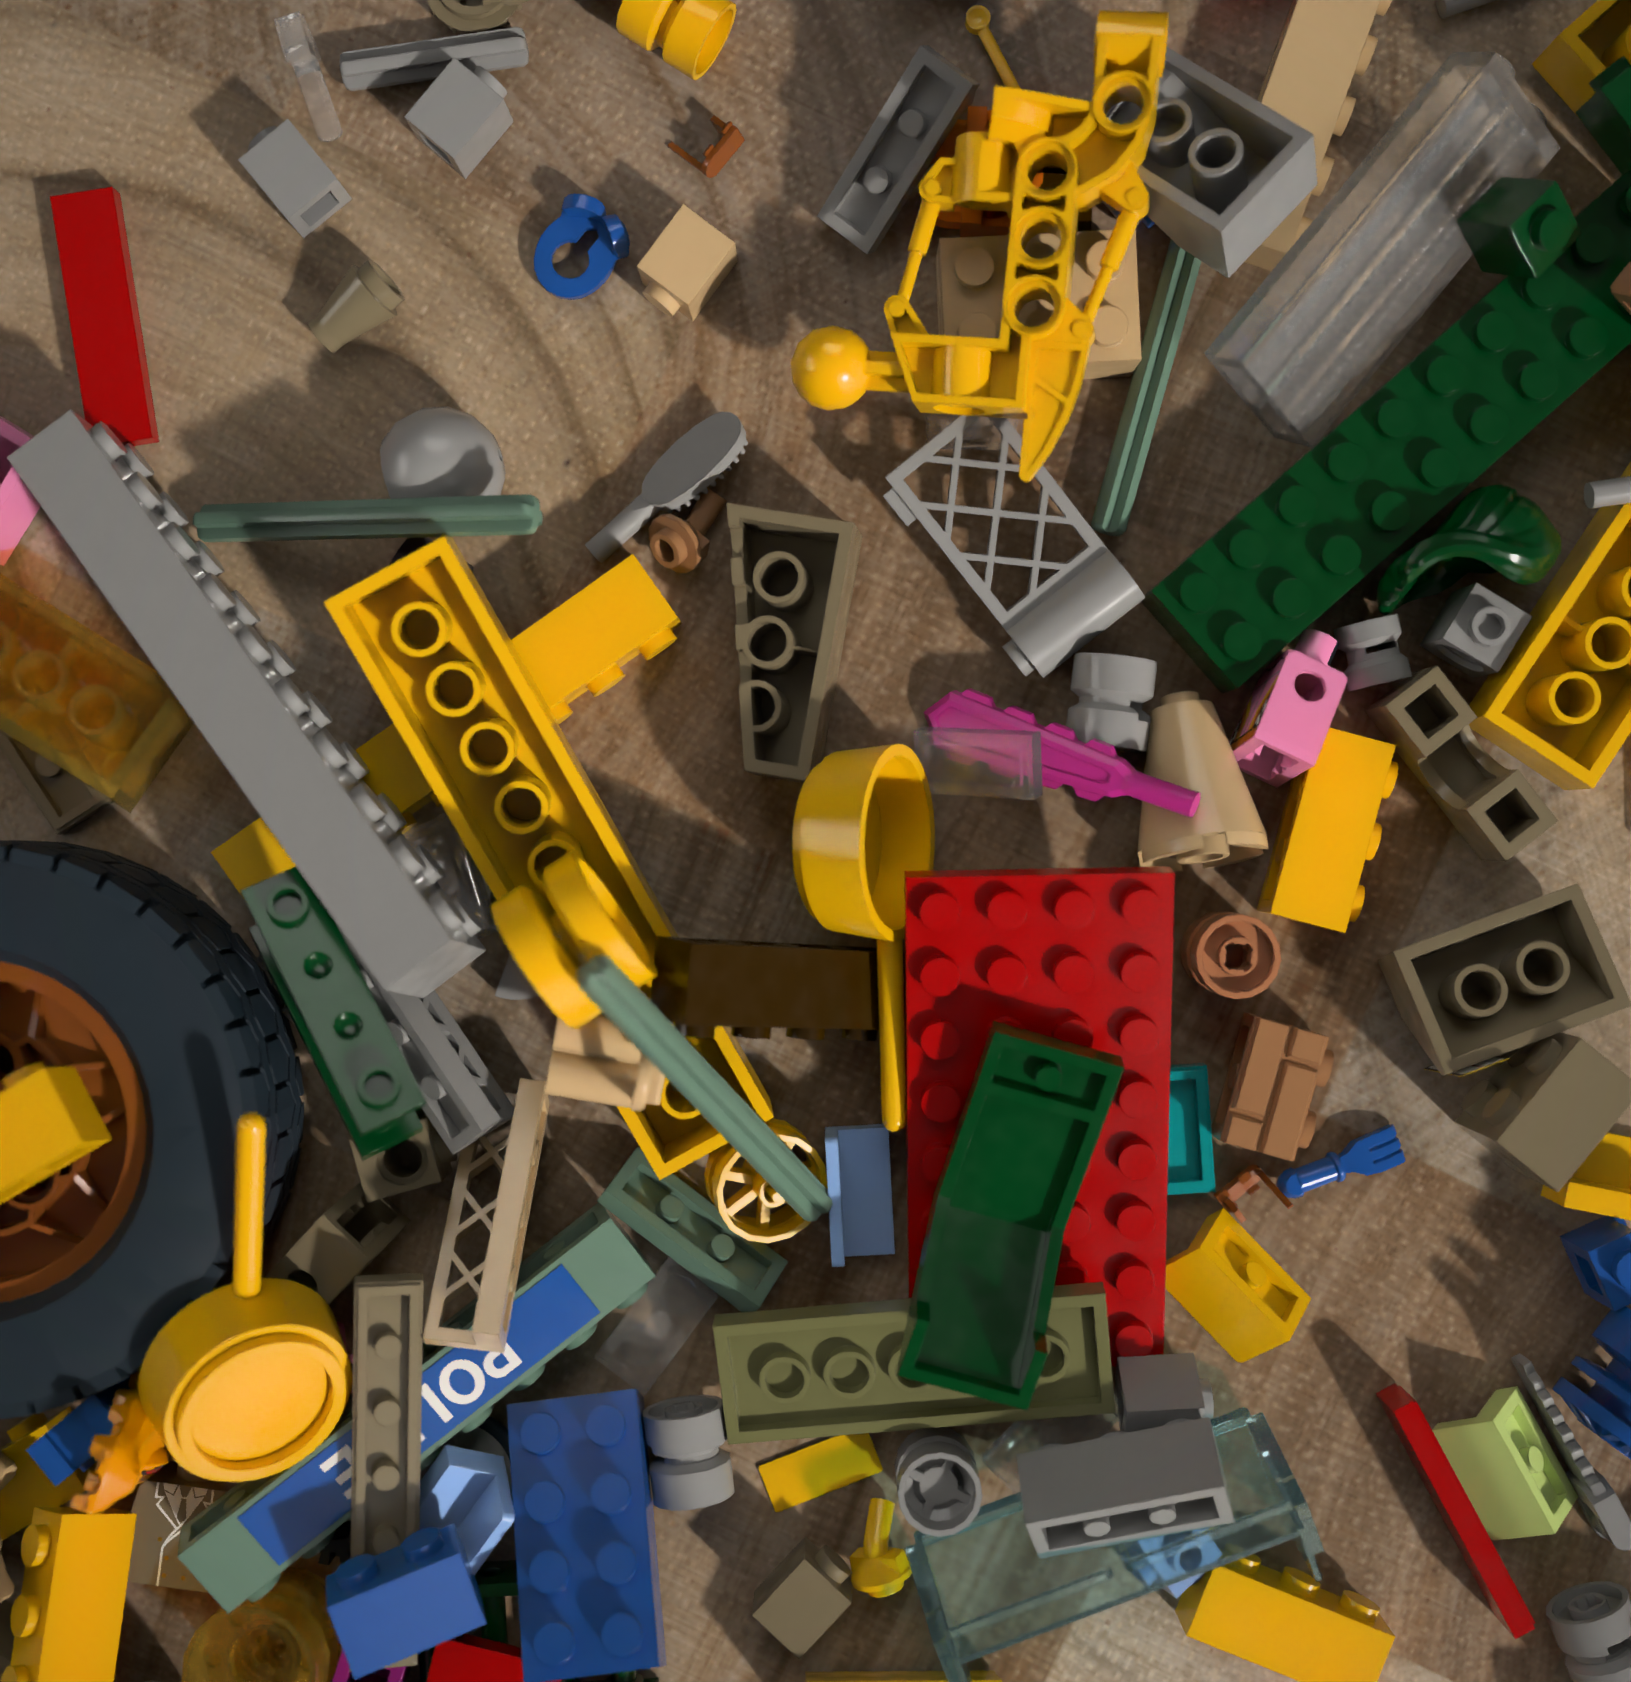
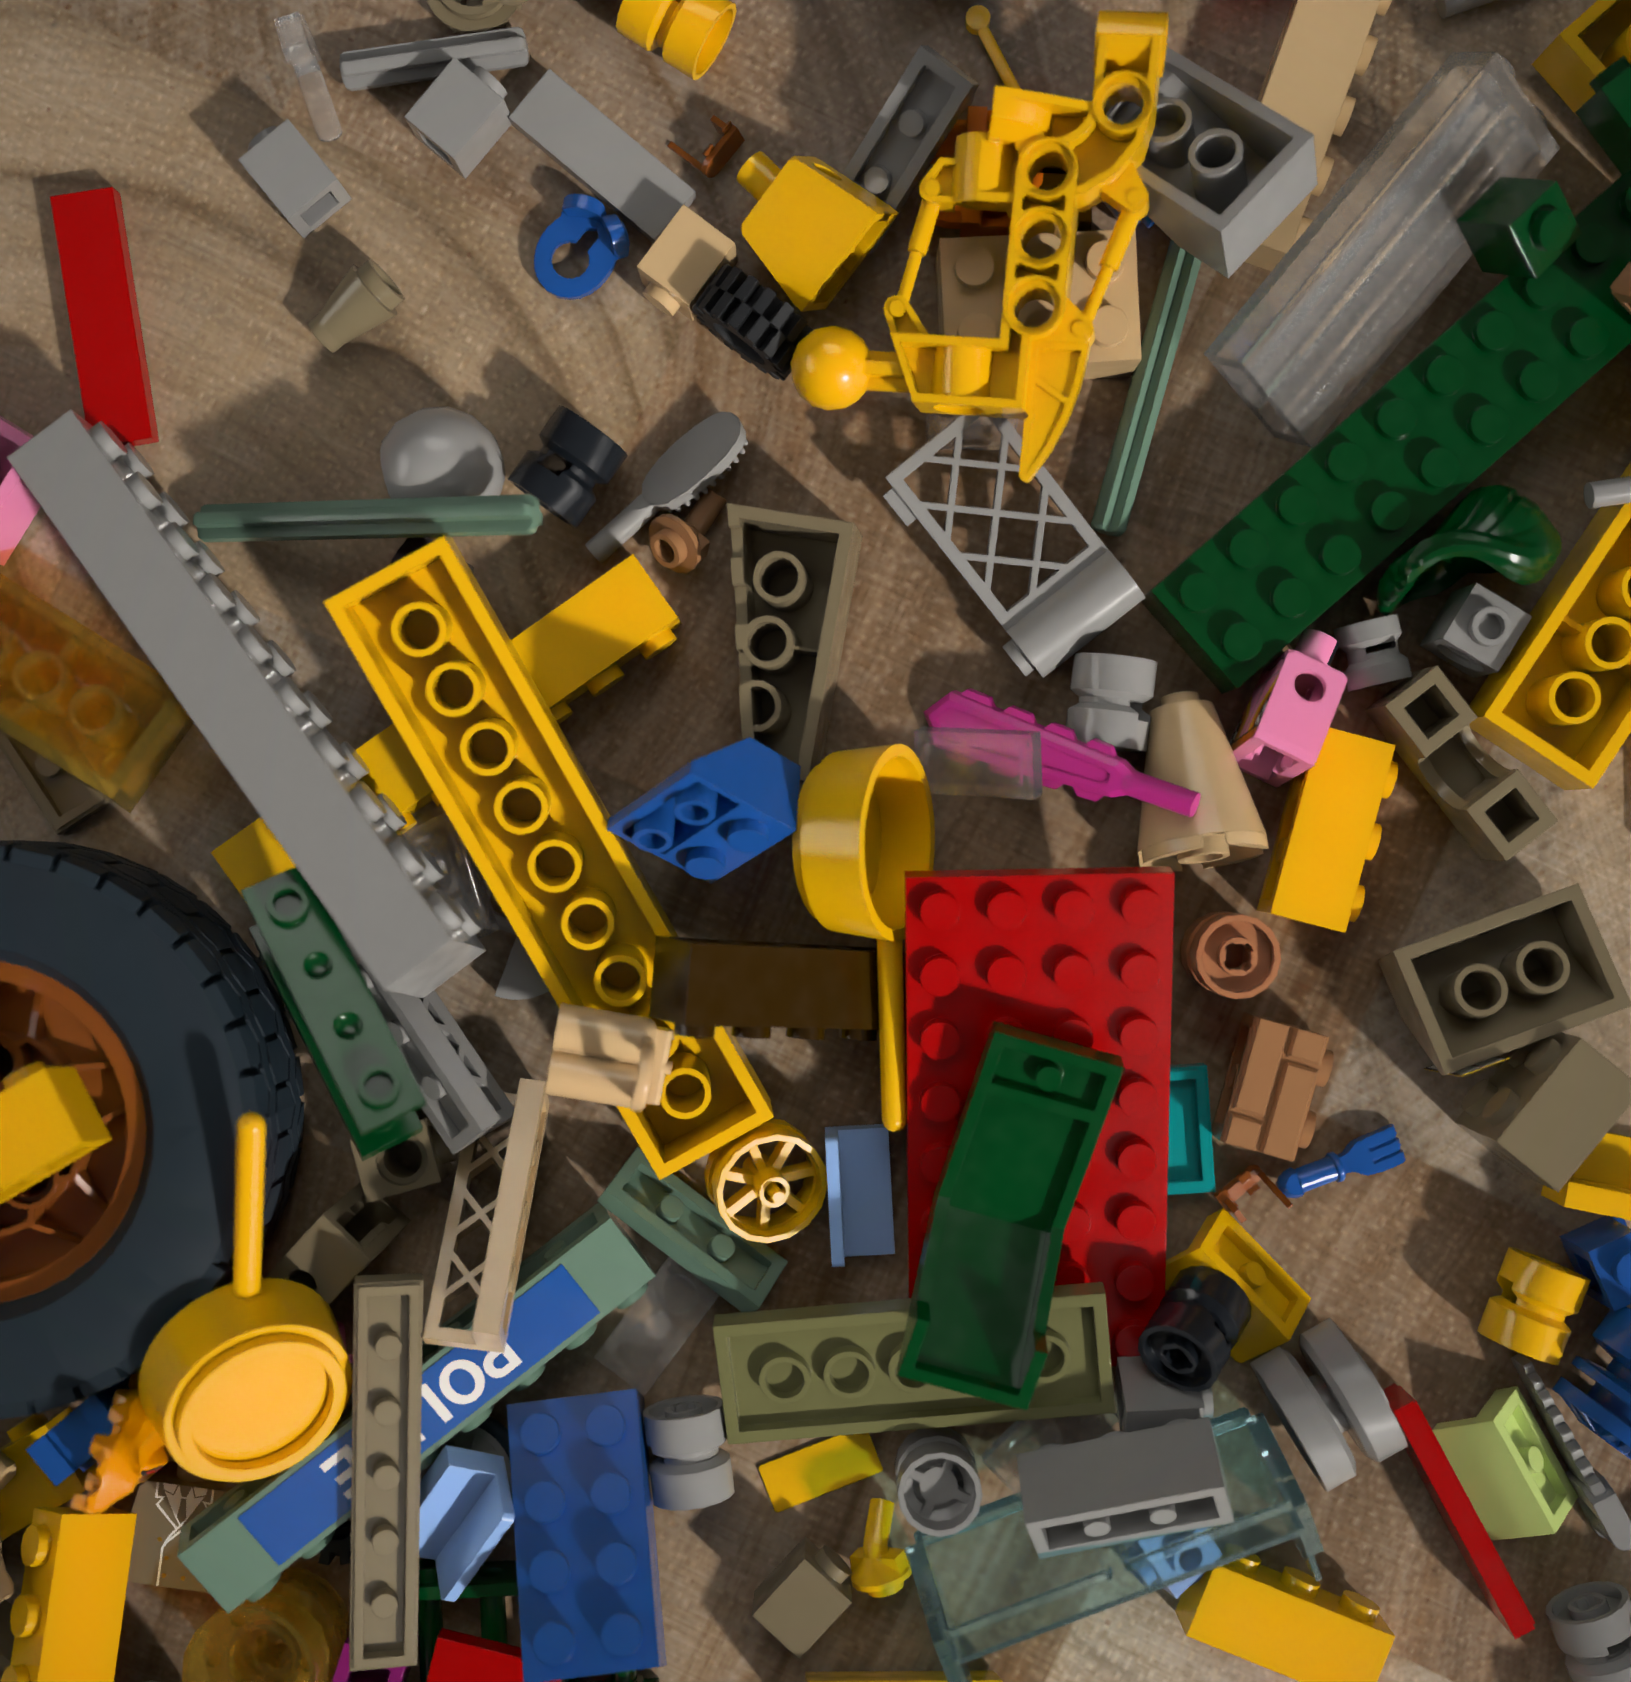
(403, 1599): blue brick -> none
(561, 937): yellow wheel -> none
(570, 443): none -> black wheel
(601, 156): none -> light grey tile
(702, 1086): sand green axle -> none
(716, 810): none -> blue slope
(751, 320): none -> black tyre
(810, 225): none -> yellow torso
(1194, 1328): none -> black wheel
(1333, 1400): none -> light grey wheel
(1533, 1306): none -> yellow wheel

